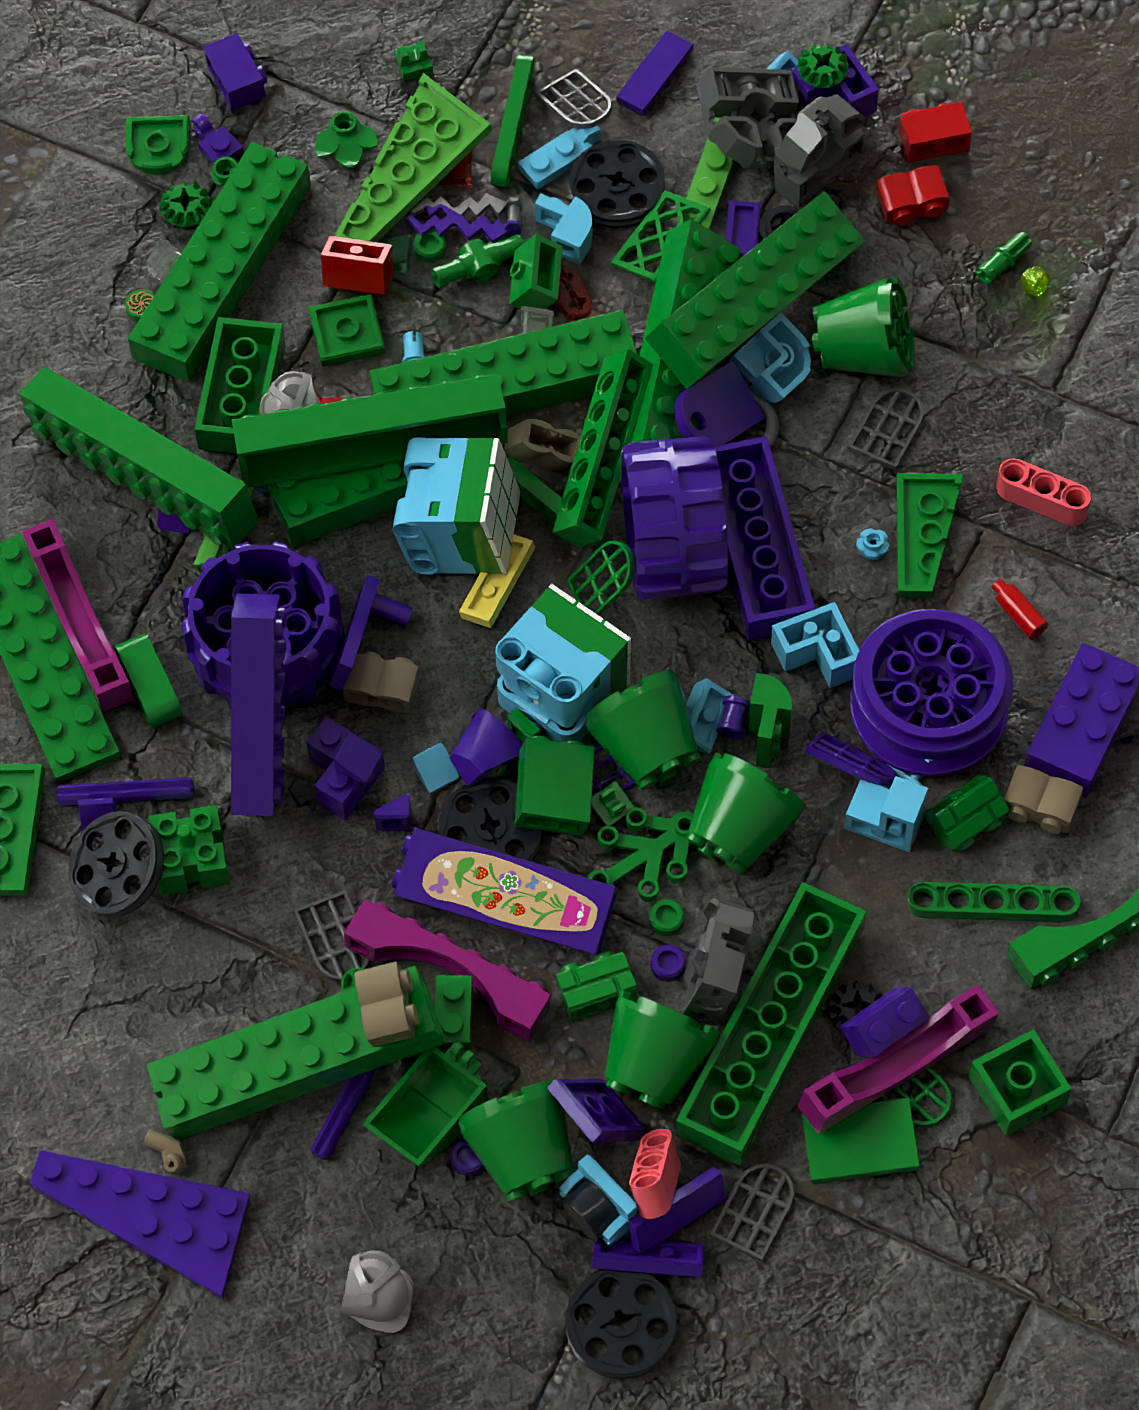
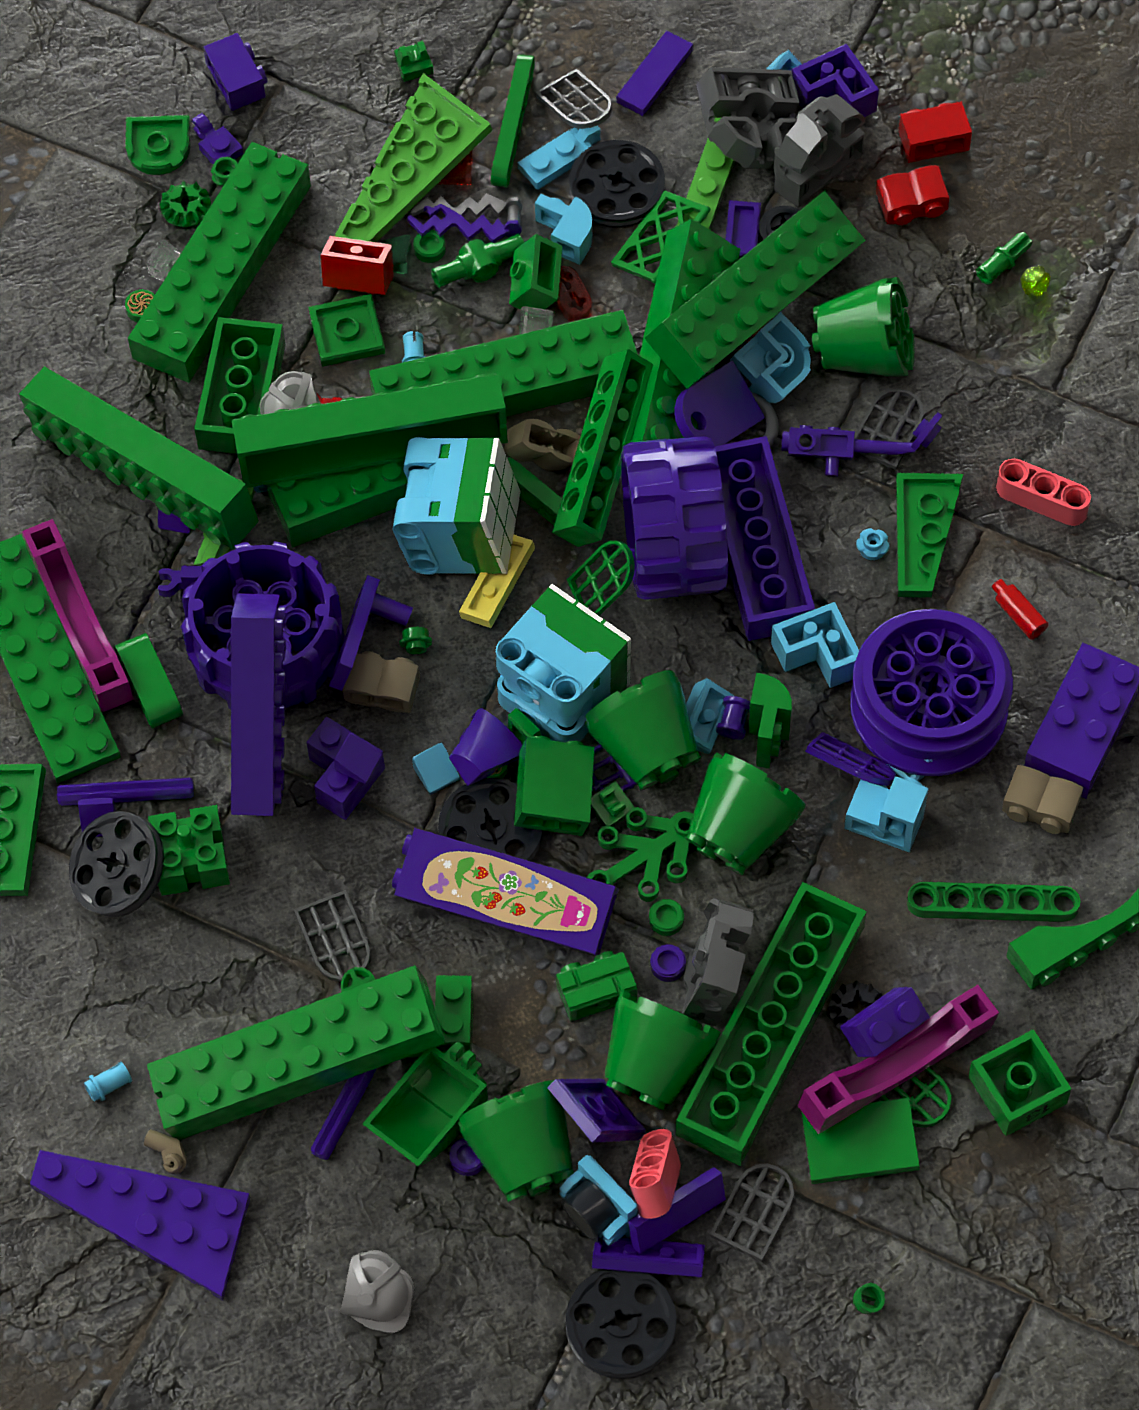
(107, 1081): none -> medium azure pin
(179, 579): none -> dark purple plate
(345, 143): green plate -> none
(386, 936): magenta arch -> none
(386, 1004): dark tan brick -> none
(394, 815): dark purple slope -> none
(415, 640): none -> green plate
(824, 76): green gear -> none
(840, 444): none -> dark purple piece
(868, 1292): none -> green hinge
(966, 813): green brick -> none

